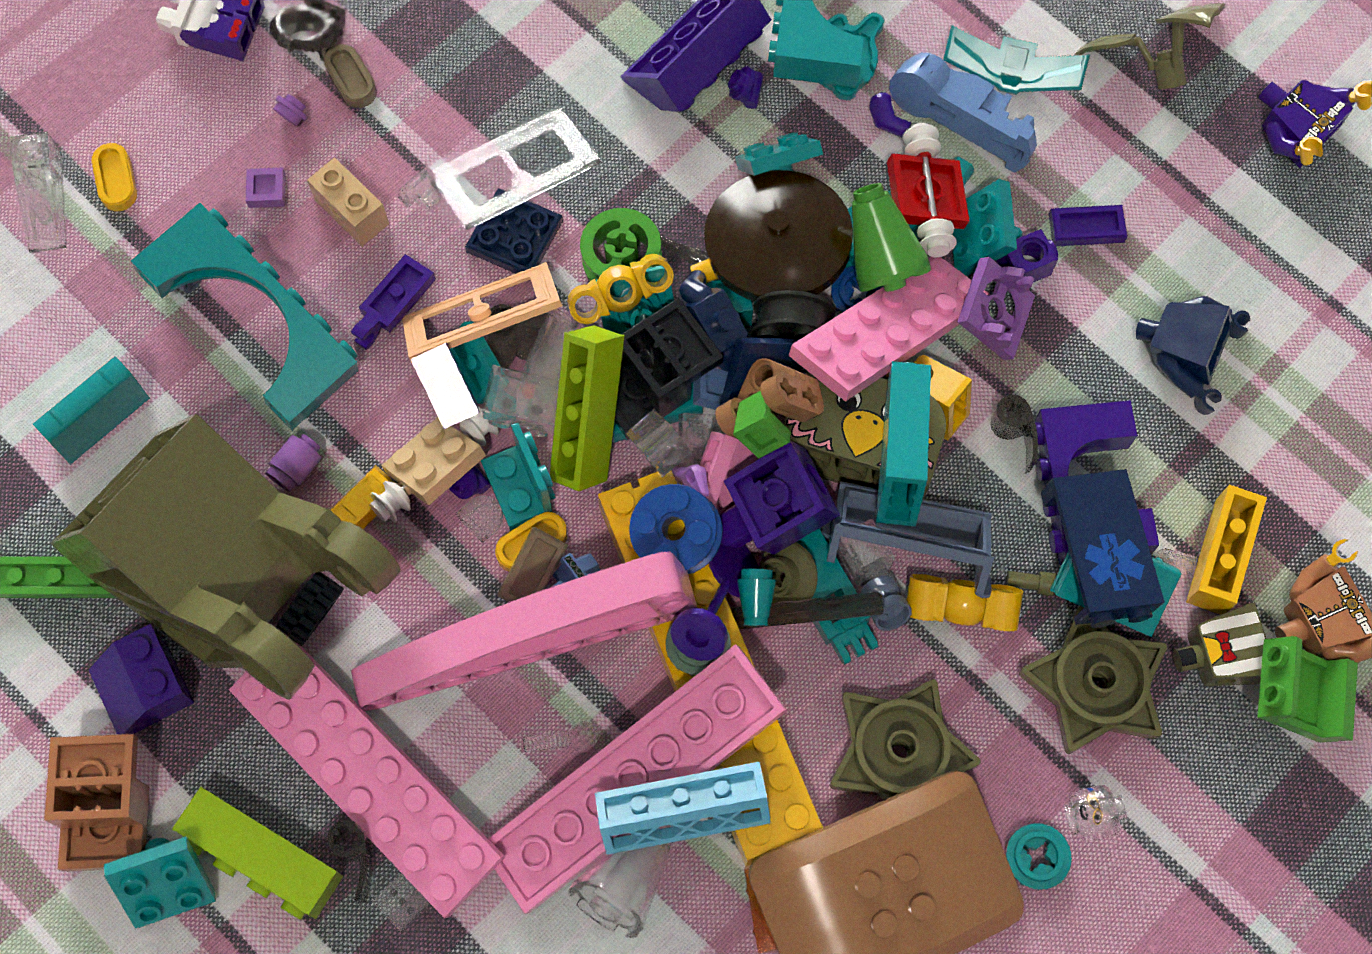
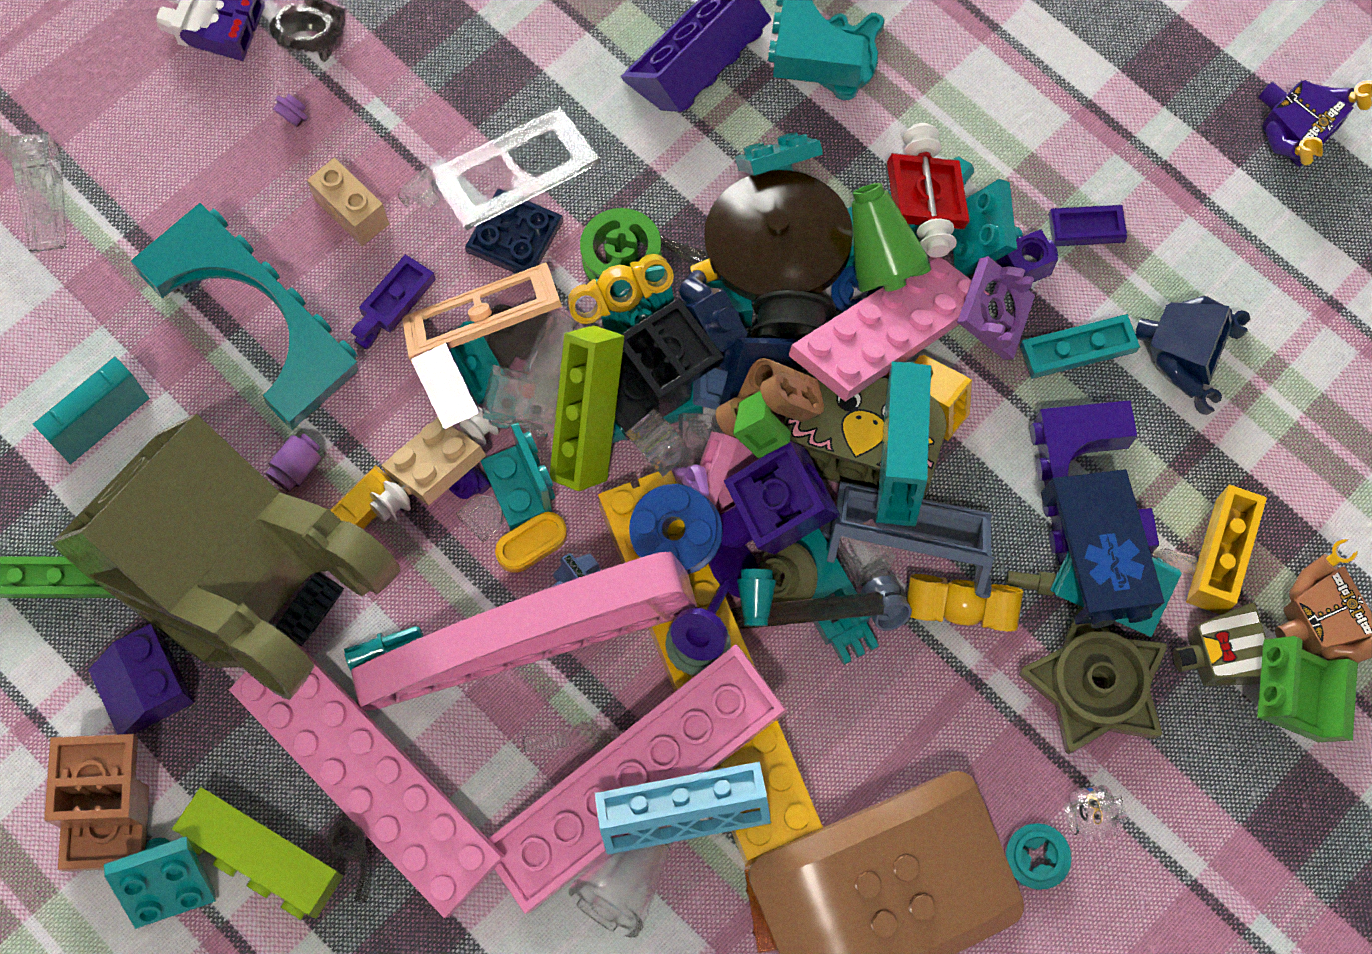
(114, 177): yellow tile -> none
(265, 187): medium lavender plate -> none
(350, 76): dark tan tile -> none
(366, 651): none -> teal axle
(401, 902): clear tile -> none
(532, 566): dark tan tile -> none
(746, 86): dark purple plate -> none
(884, 116): dark purple arm -> none
(908, 721): olive plate -> none
(964, 105): medium blue piece -> none
(1014, 65): plate -> none
(1024, 426): clear smoke panel -> none
(1079, 346): none -> teal plate
(1169, 62): olive plant -> none

